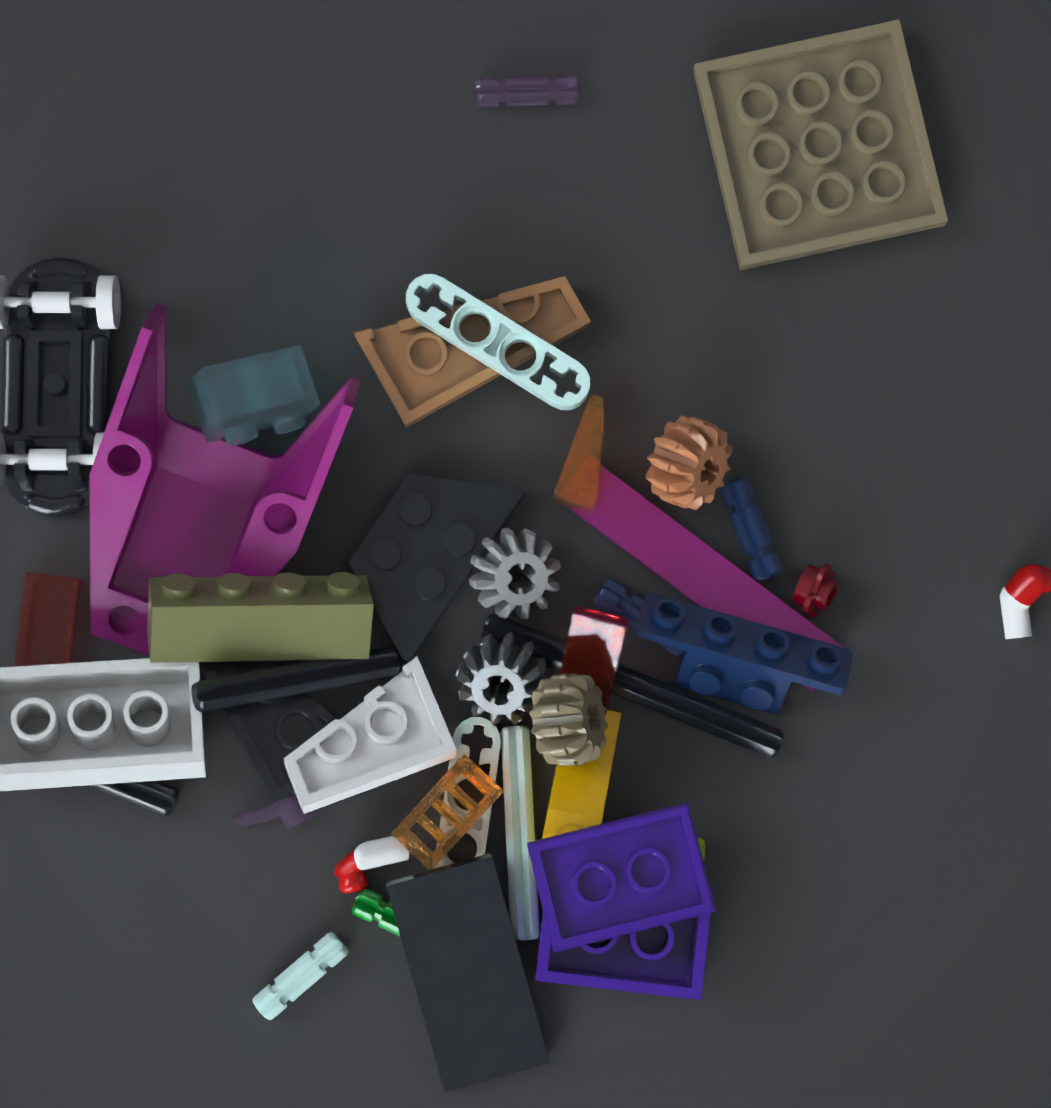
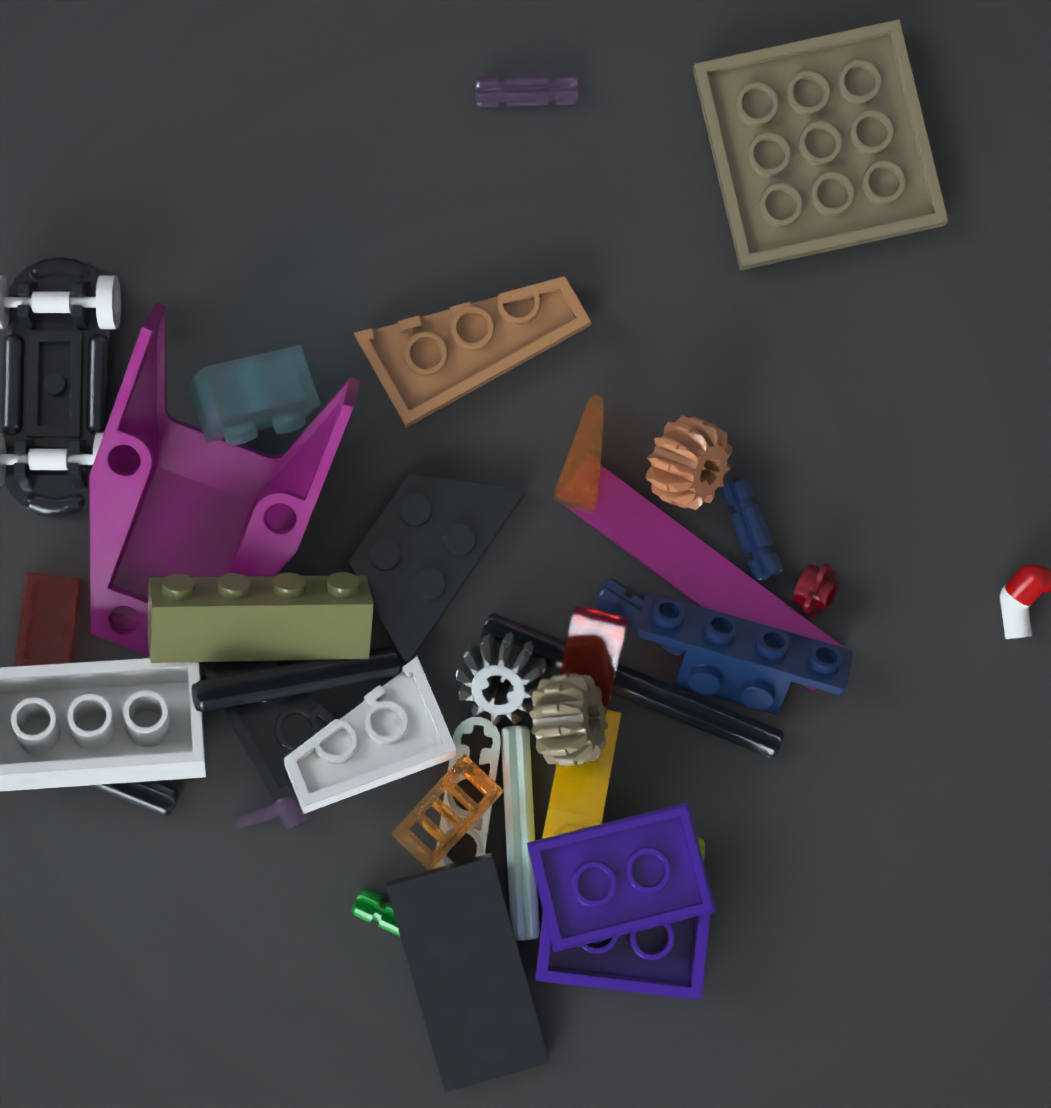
(300, 976): light aqua axle -> none
(367, 856): arm -> none
(493, 348): light aqua beam -> none
(533, 566): light grey gear -> none

